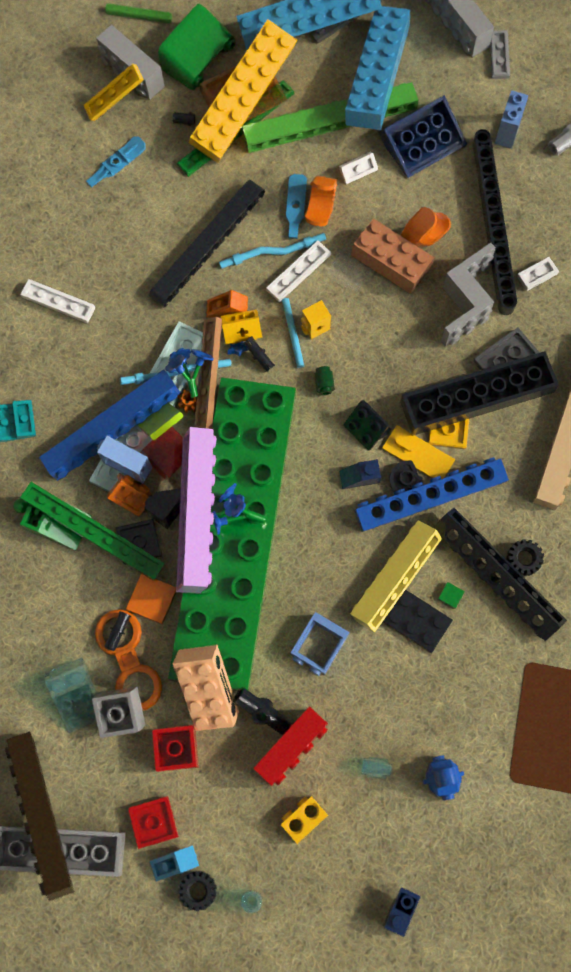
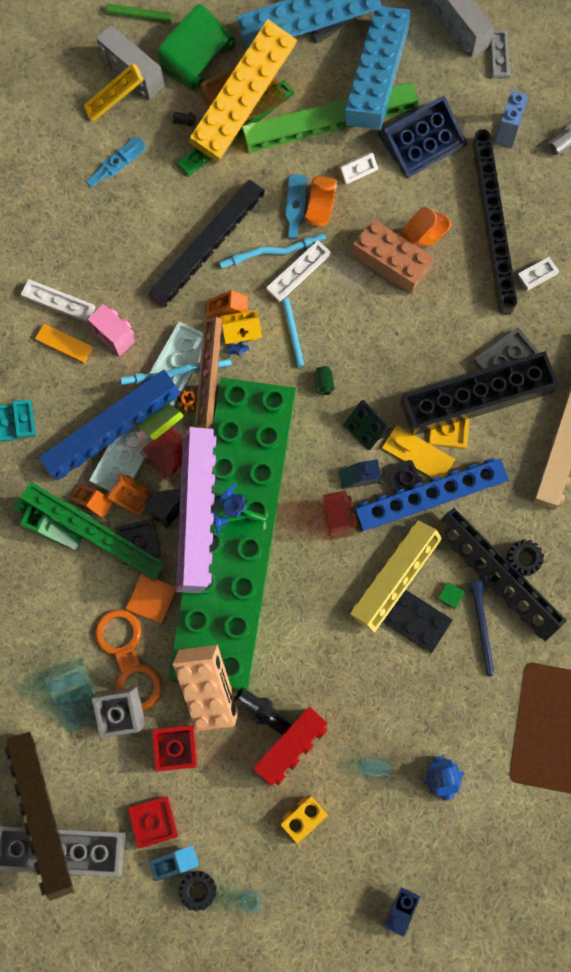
(64, 343): none -> light orange tile
(91, 500): none -> orange slope
(111, 329): none -> bright pink brick
(117, 631): black axle -> none
(124, 459): light blue window -> none
(178, 363): blue plant -> none
(259, 354): black pin -> none
(315, 320): yellow brick -> none
(328, 626): medium blue window -> none
(338, 515): none -> clear red brick
(468, 295): light grey bracket -> none
(476, 589): none -> dark blue piece

